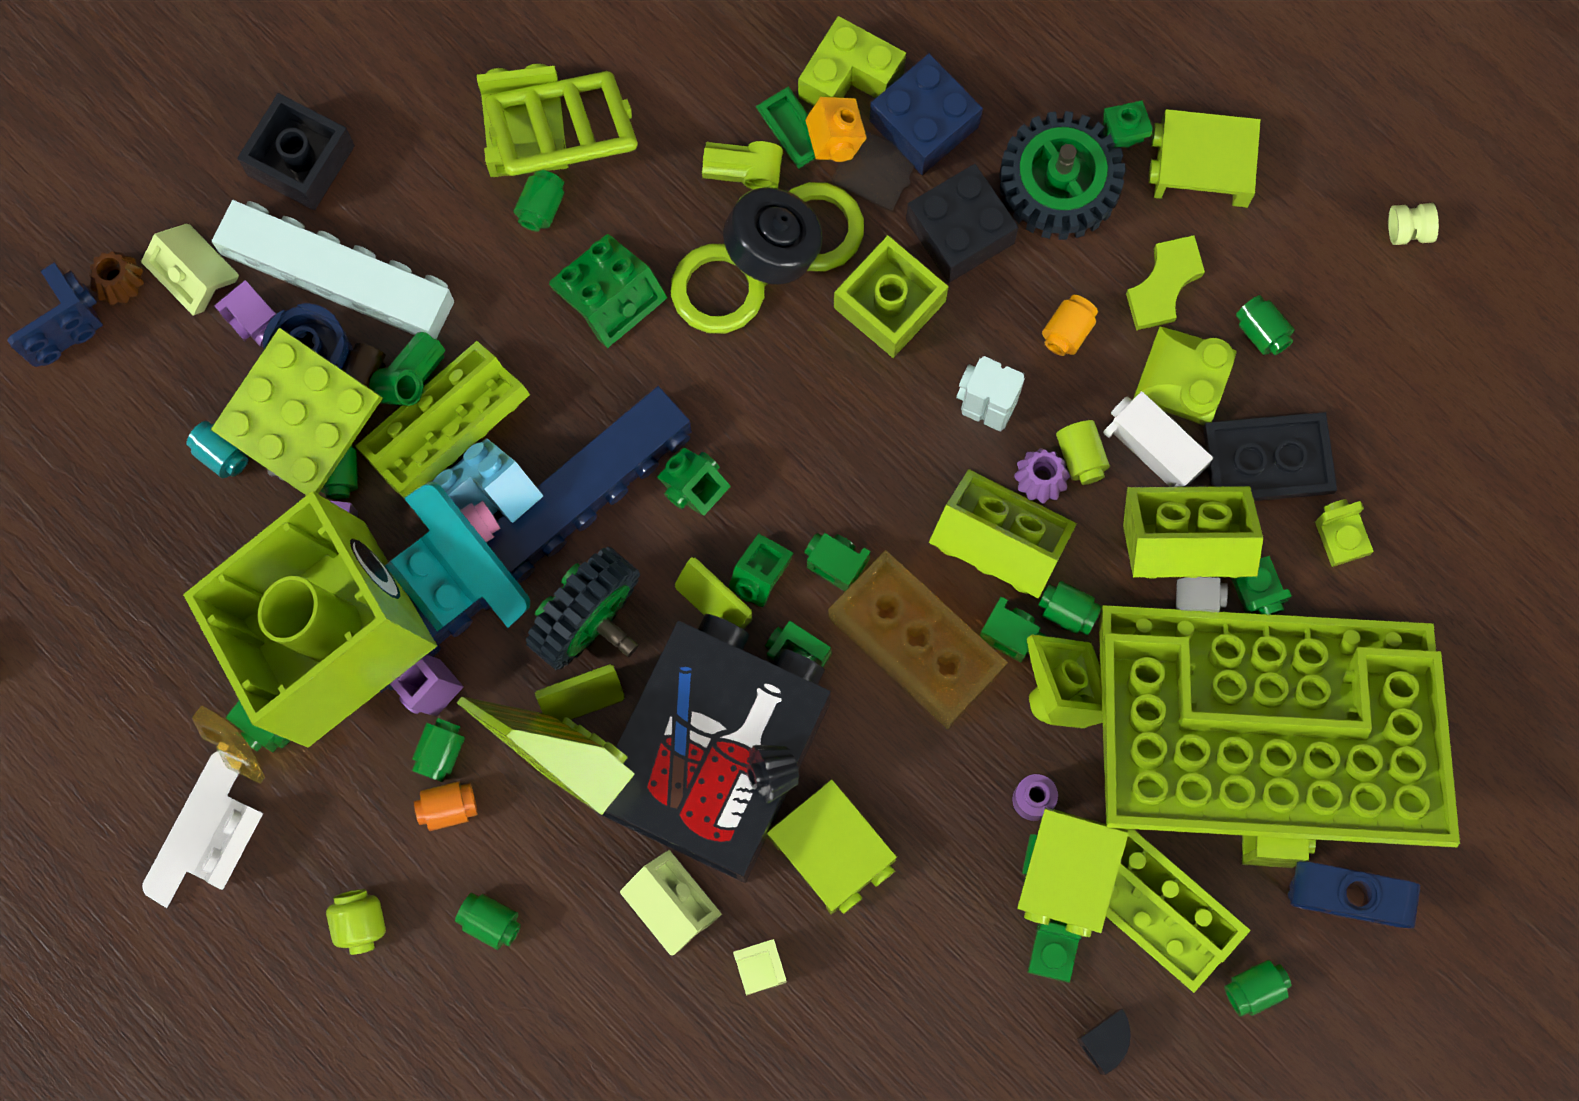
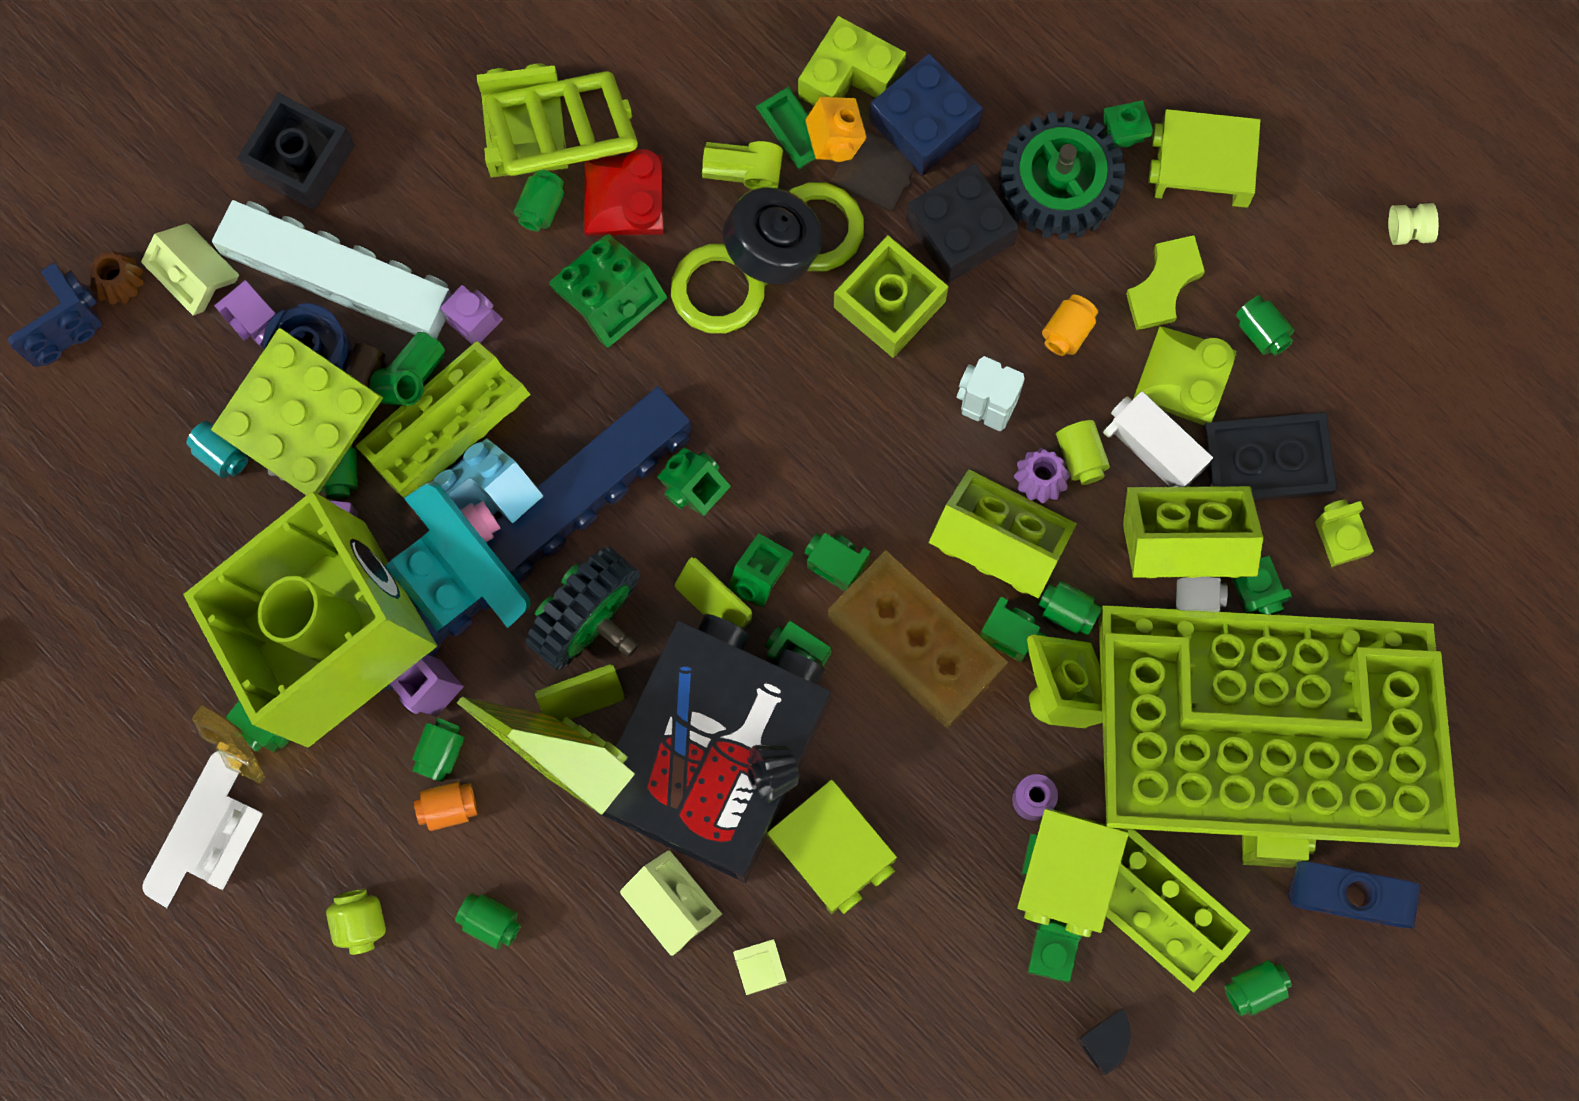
(470, 314): none -> medium lavender brick
(624, 195): none -> red slope

